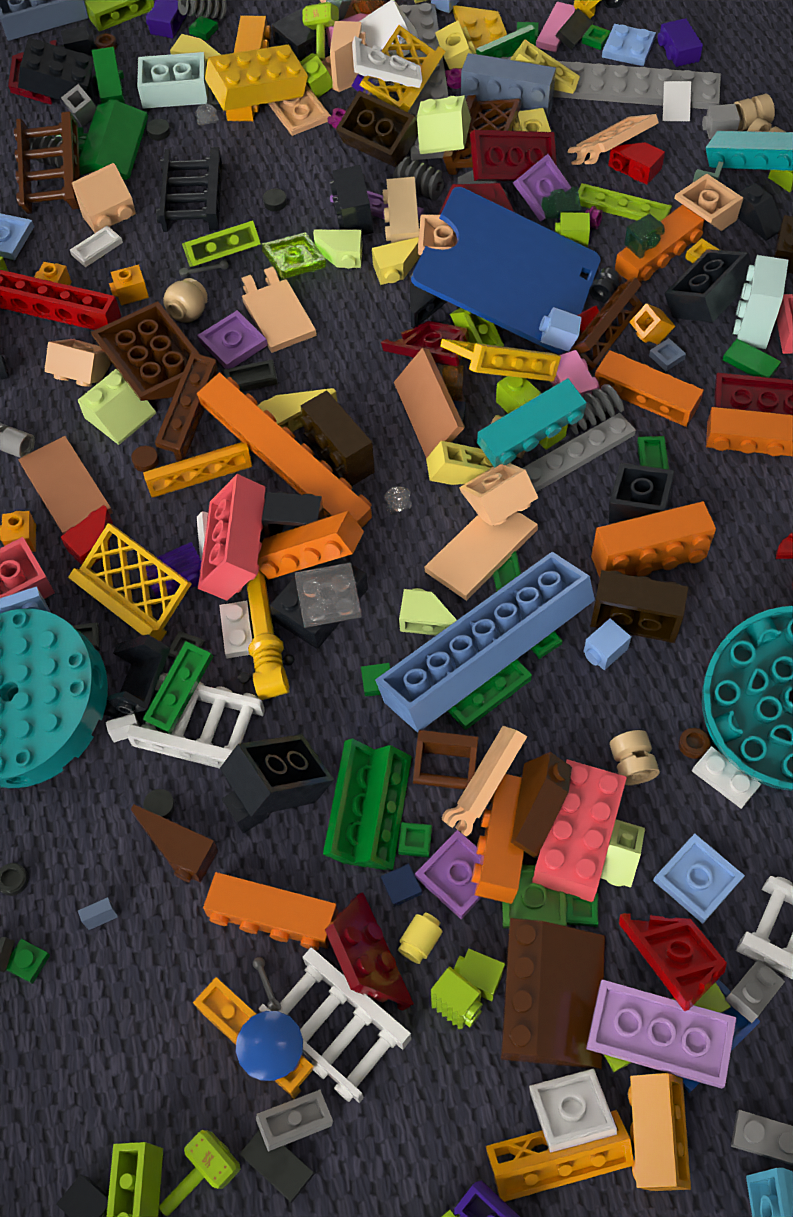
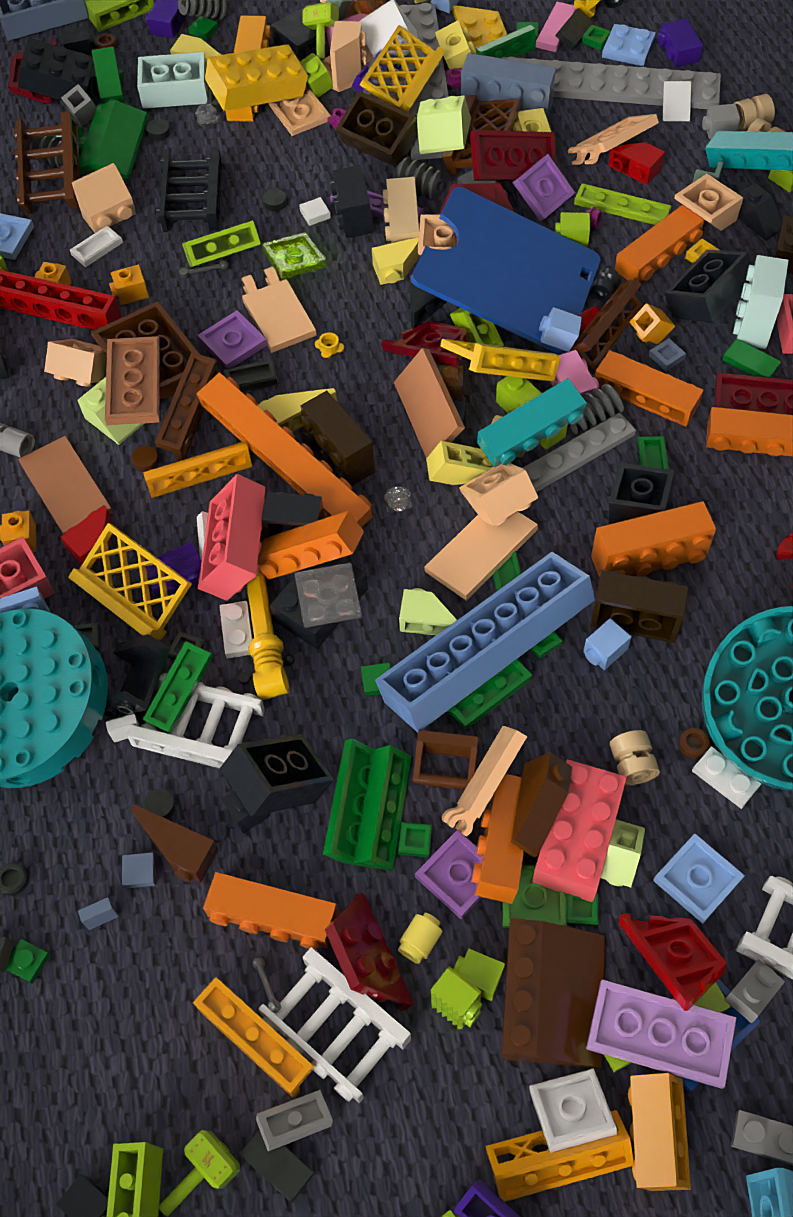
(132, 381): none -> nougat tile
(138, 870): none -> sand blue tile
(185, 300): tan piece -> none
(269, 1046): blue dish -> none
(314, 211): none -> white tile
(329, 345): none -> yellow plate
(340, 247): yellowish green slope -> none
(377, 64): white wing -> none
(401, 885): dark blue tile -> none
(561, 201): clear green brick -> none
(564, 78): light yellow slope -> none
(644, 235): clear green brick -> none

